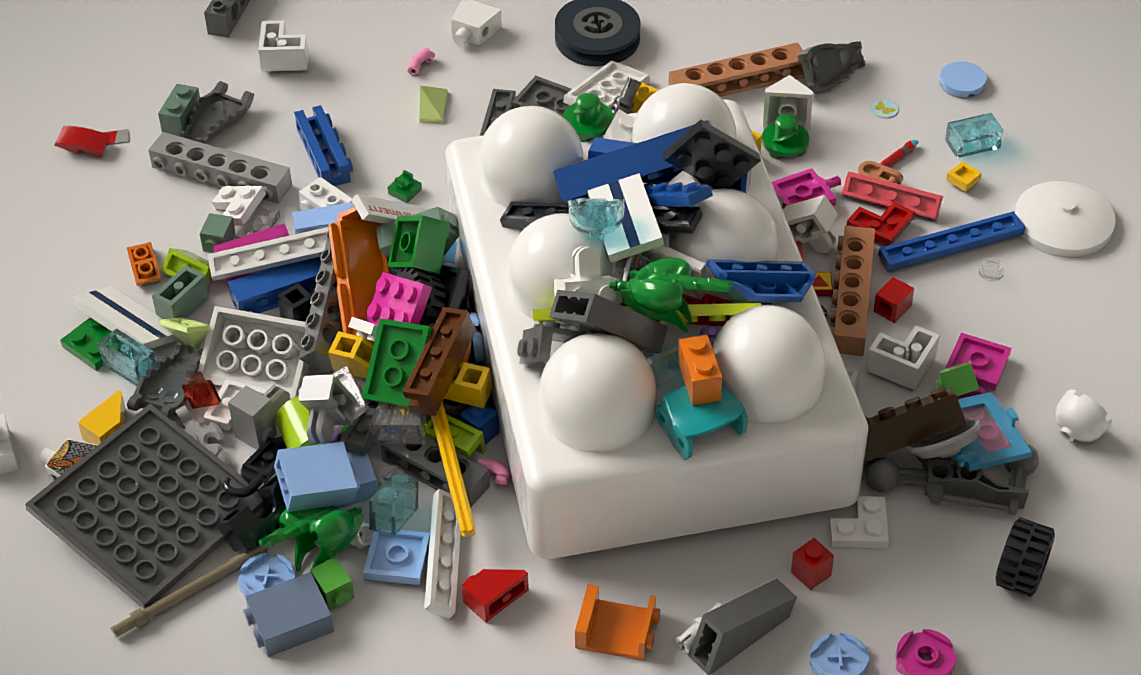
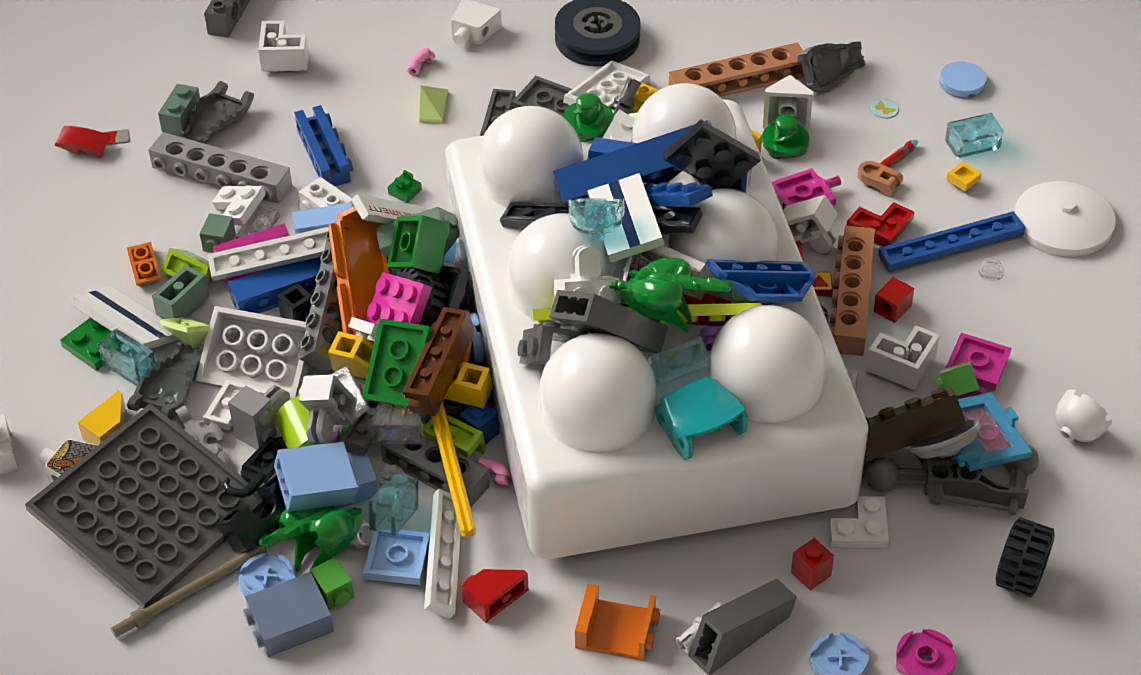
(200, 393): clear red bracket -> none
(700, 370): orange brick -> none
(886, 193): coral tile -> none

